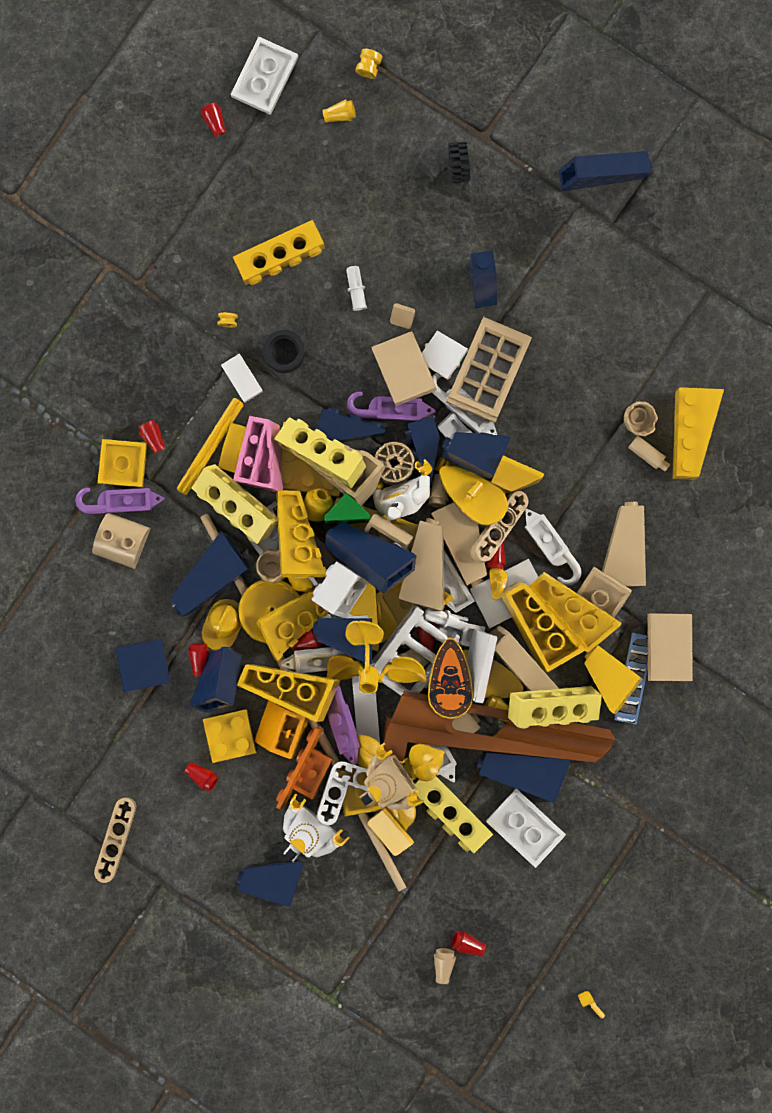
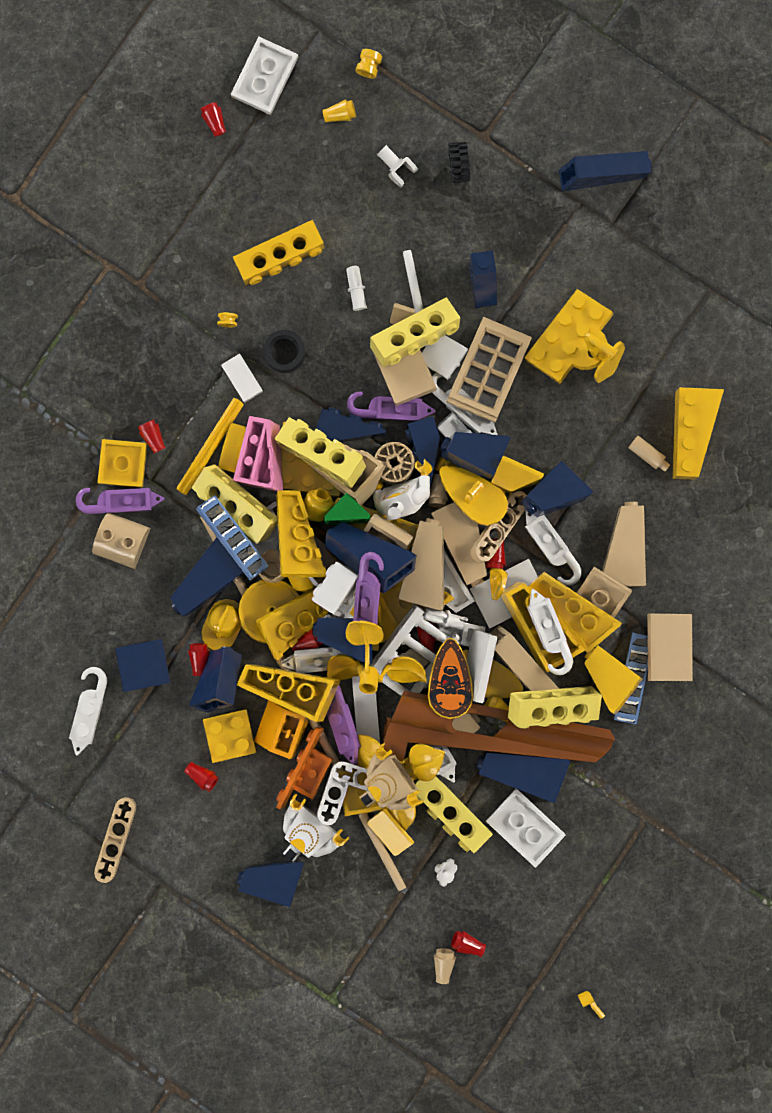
(88, 712): none -> white plate
(232, 537): none -> tile
(367, 590): none -> medium lavender plate
(394, 163): none -> white piece
(414, 287): none -> white bar
(440, 312): none -> light yellow brick
(446, 872): none -> white plant
(549, 630): none -> white plate
(556, 491): none -> dark blue slope
(571, 339): none -> yellow plate
(640, 418): tan hair -> none

